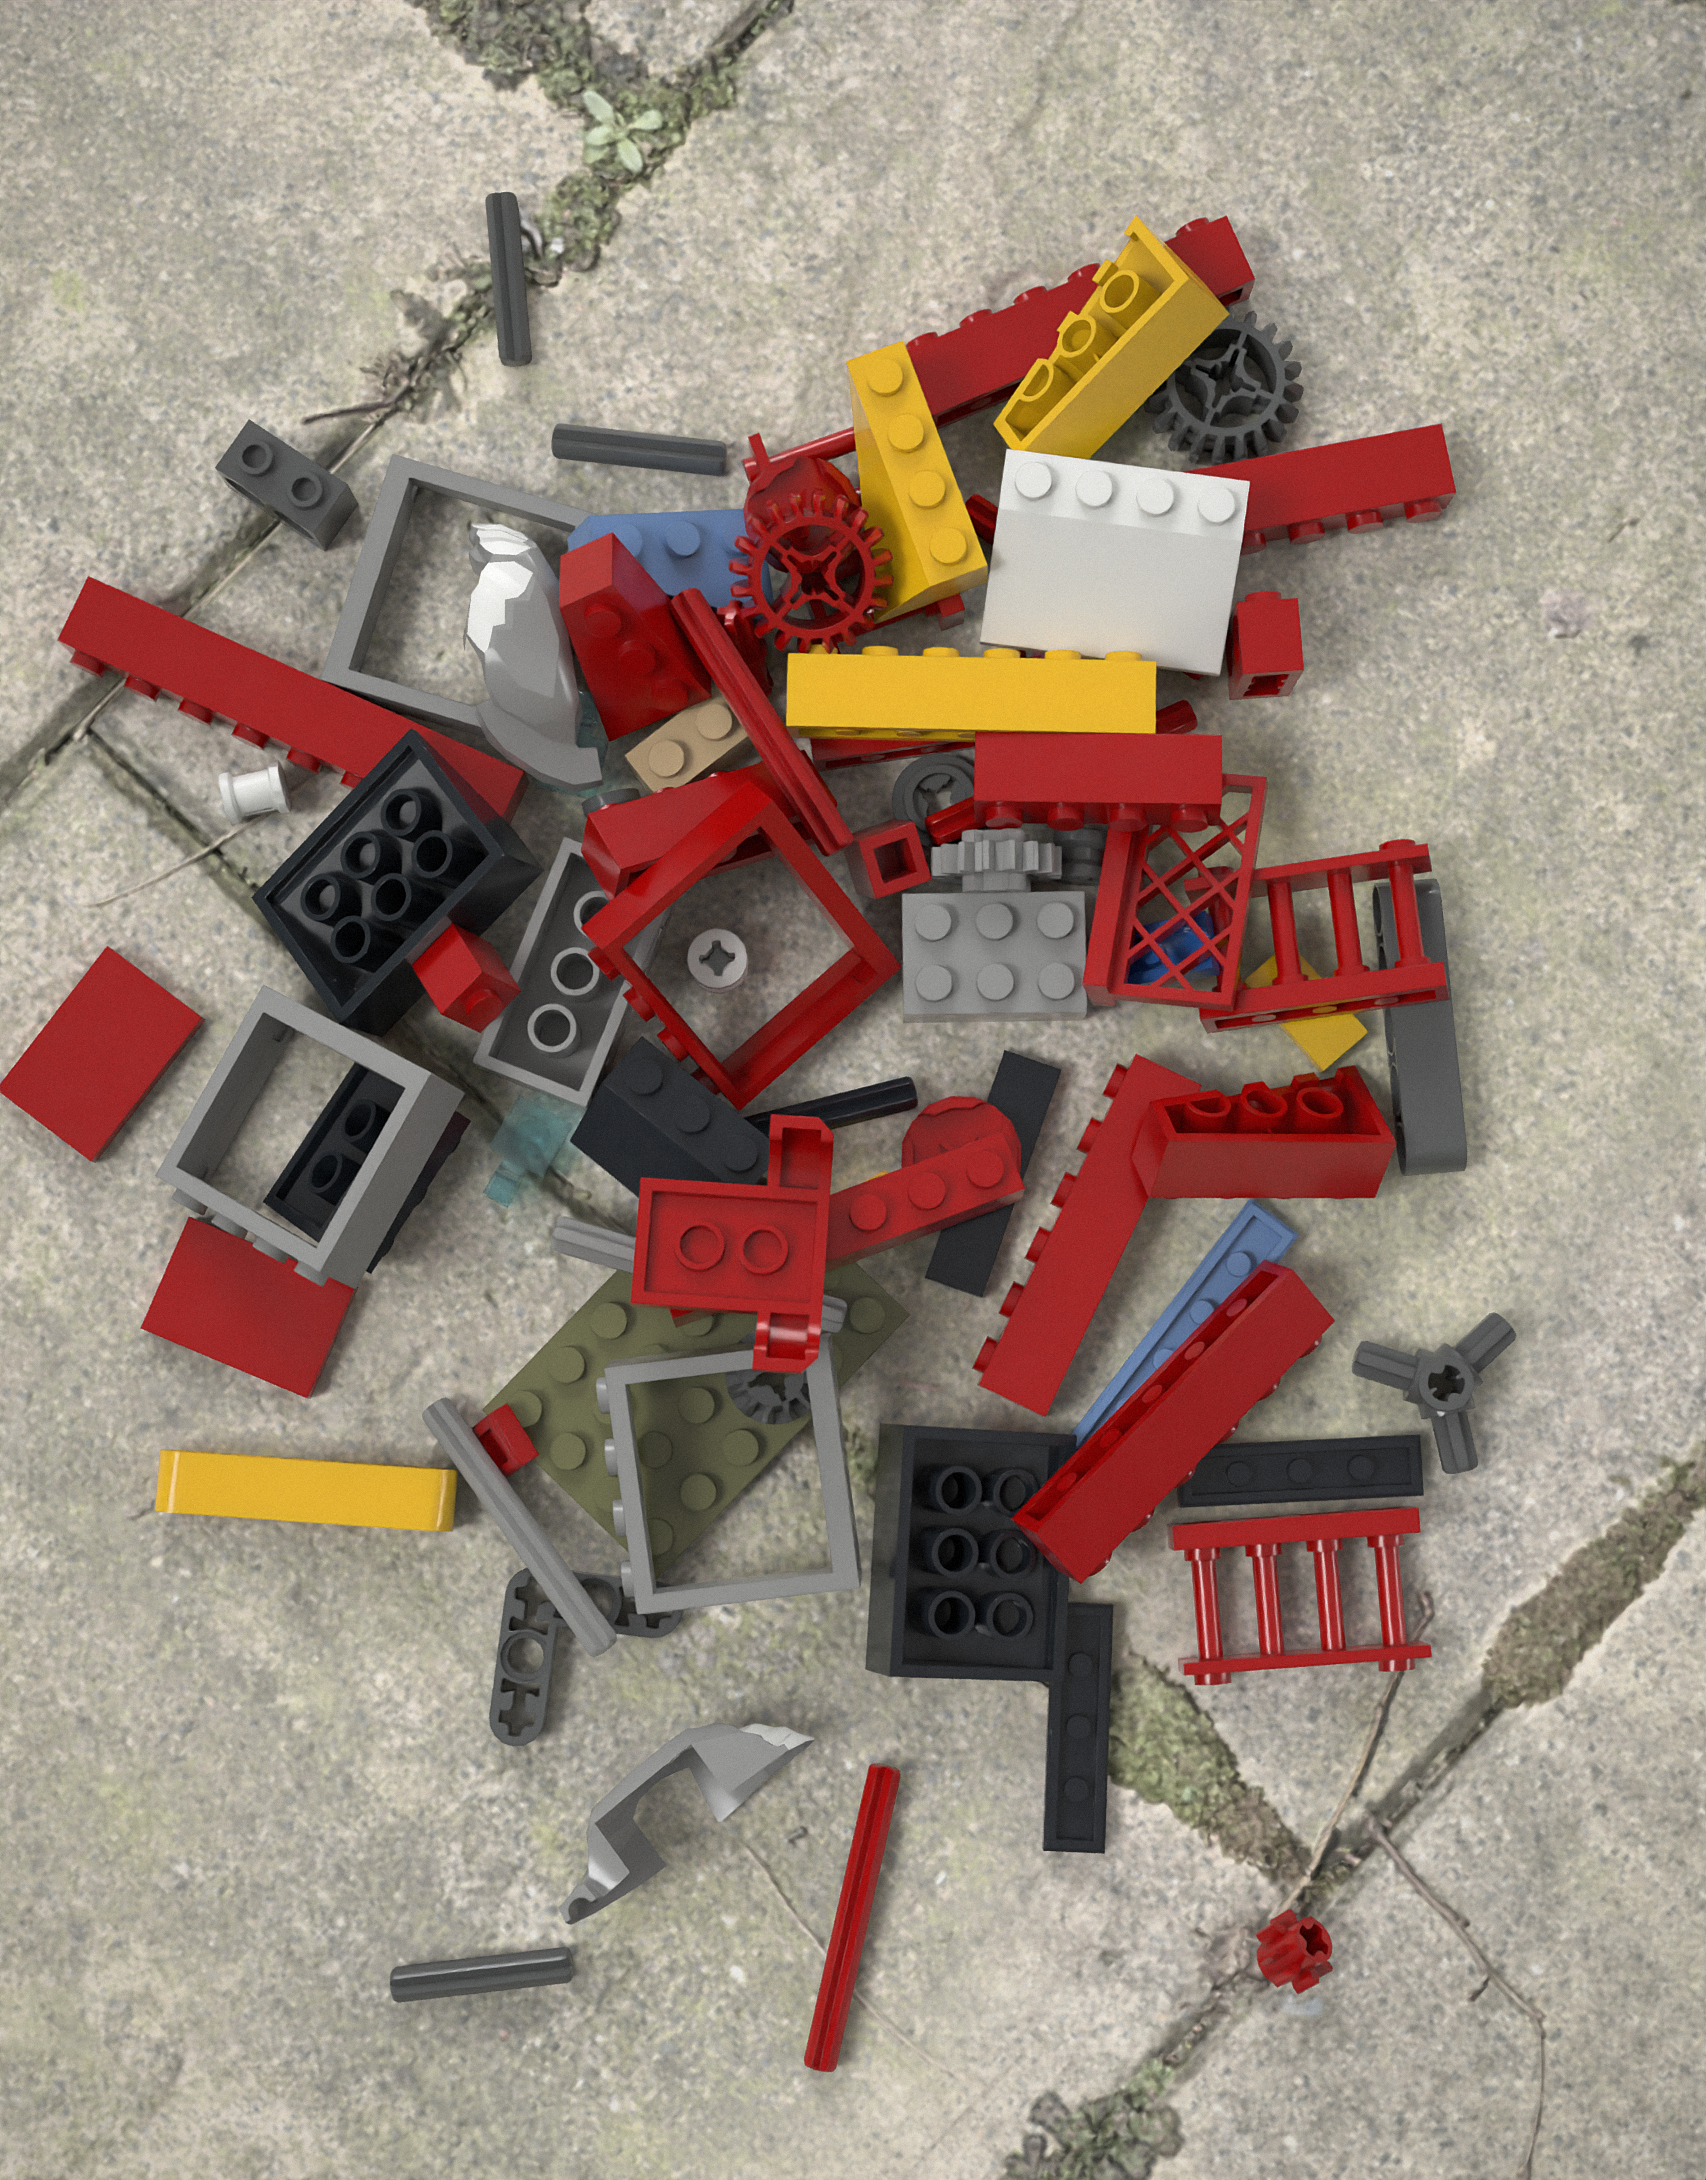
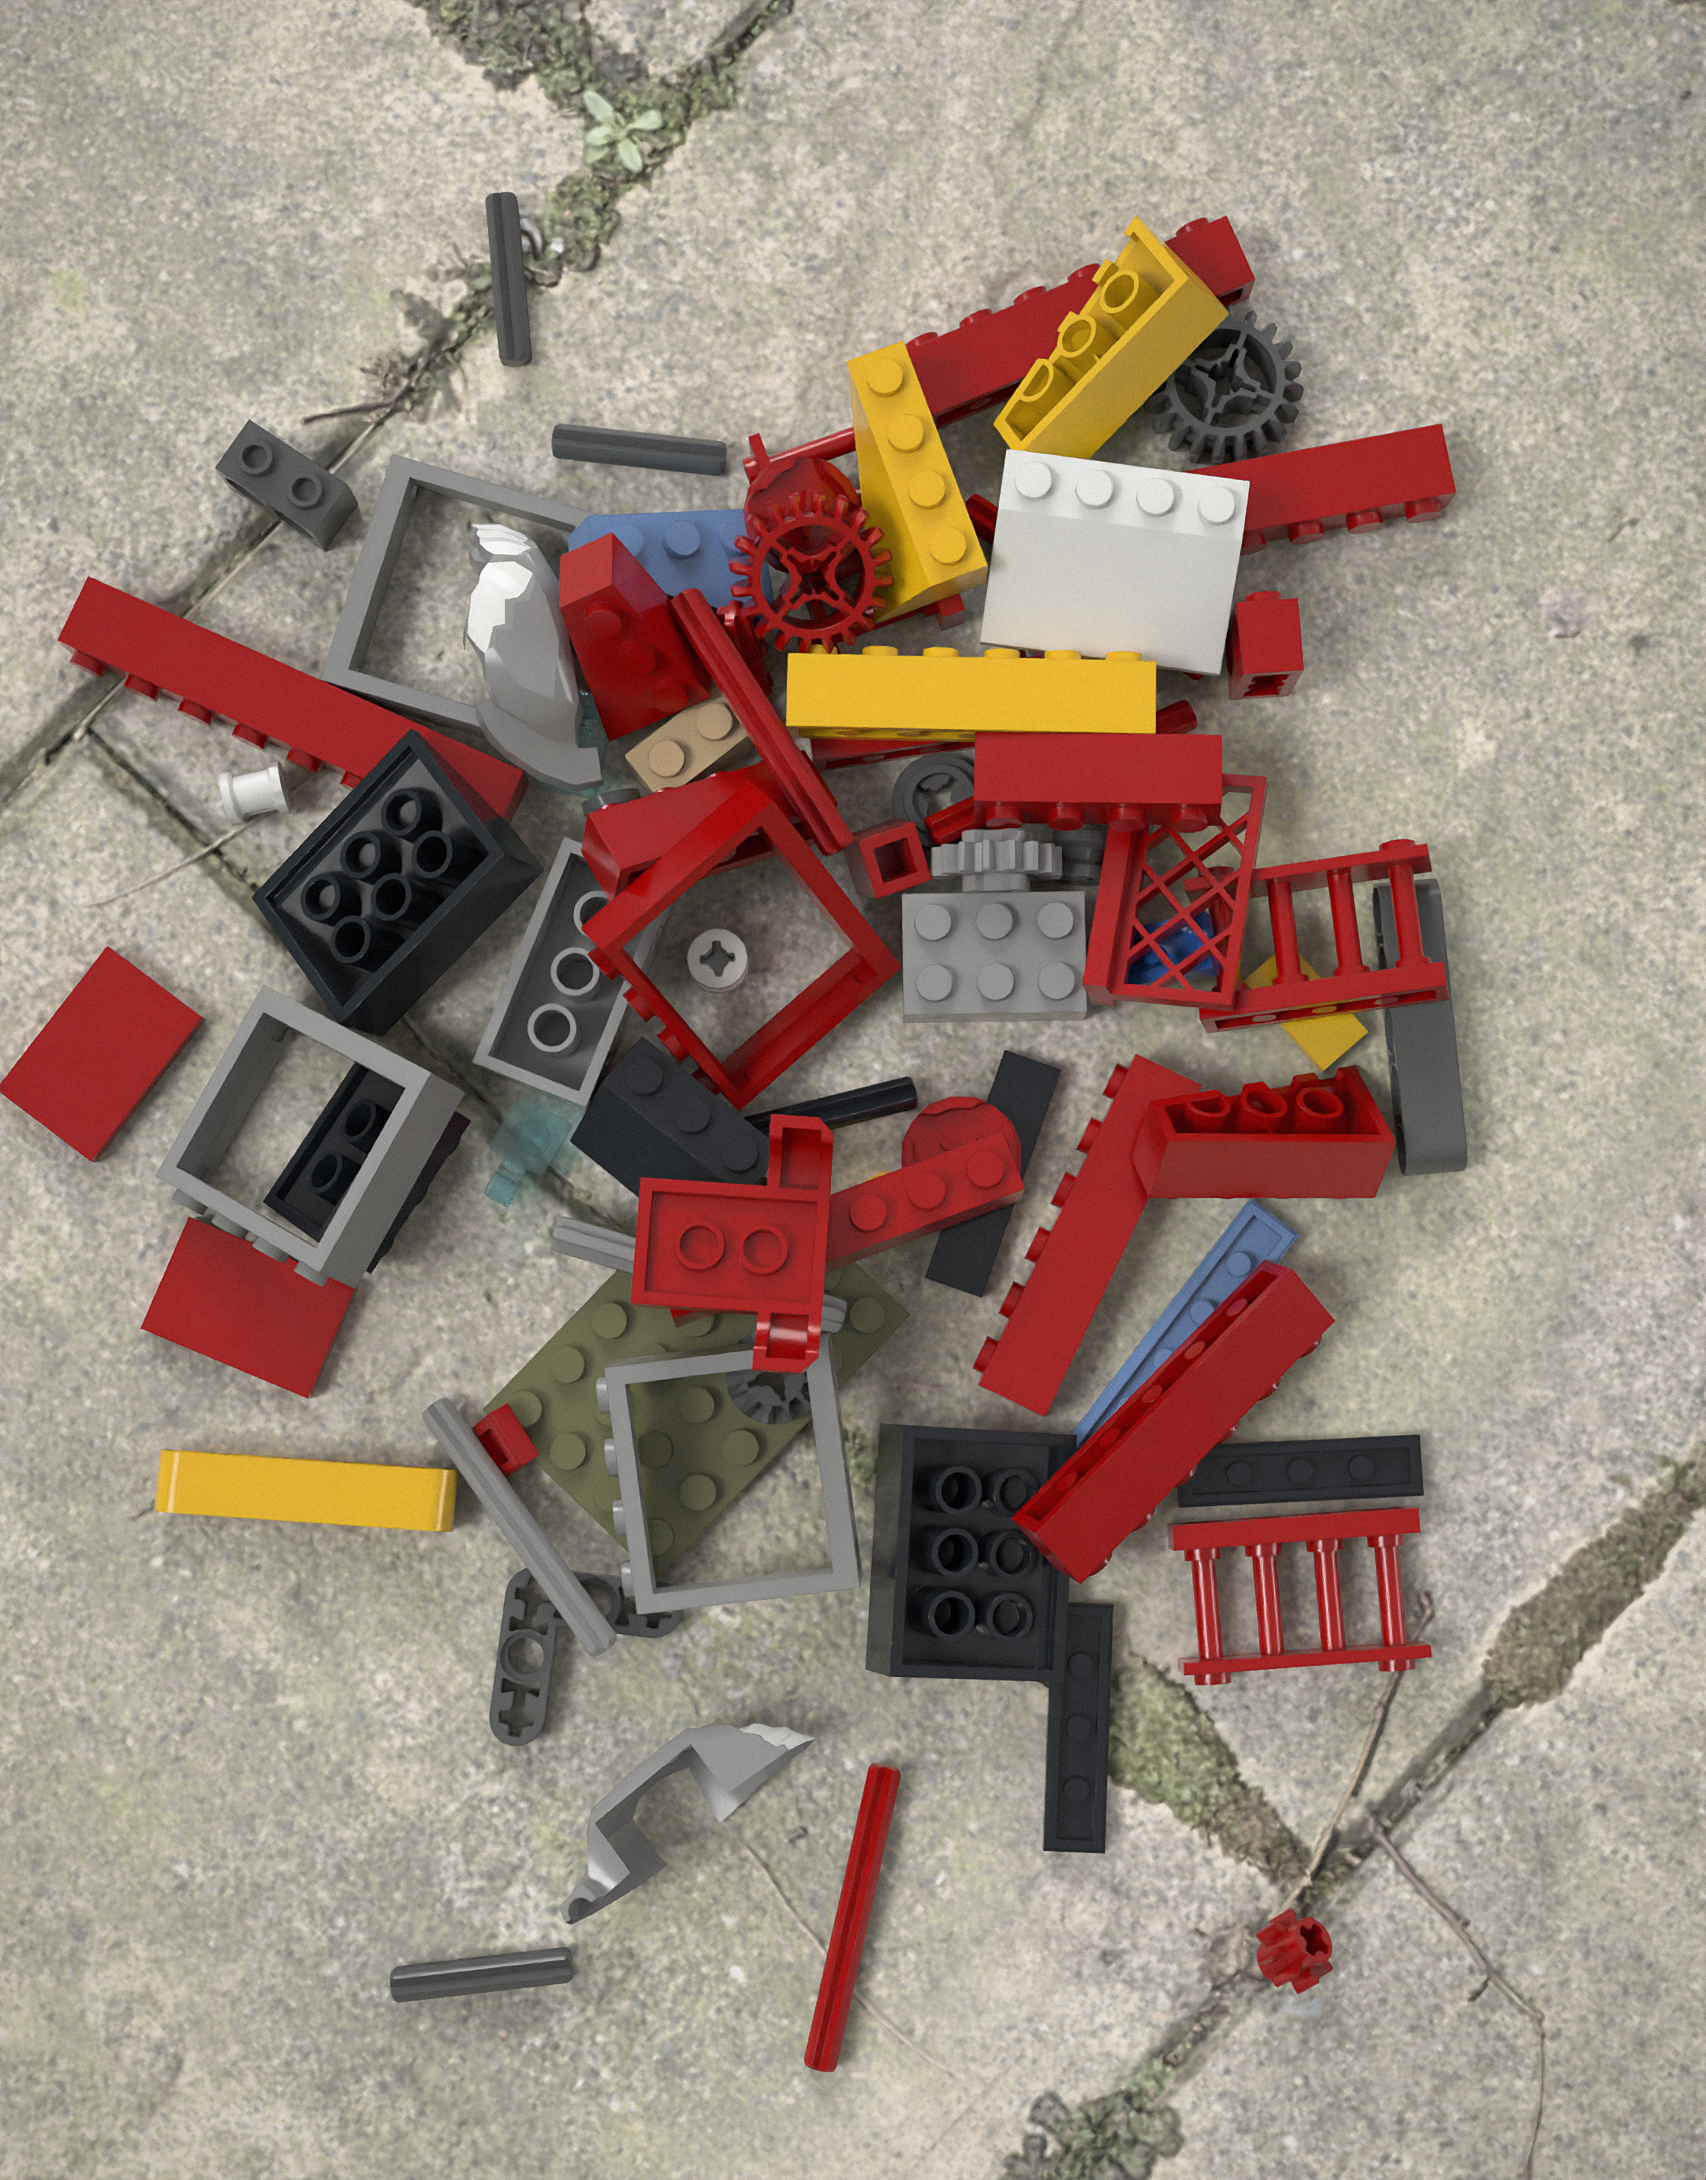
(466, 978): red brick -> none
(1449, 1410): dark grey bush -> none

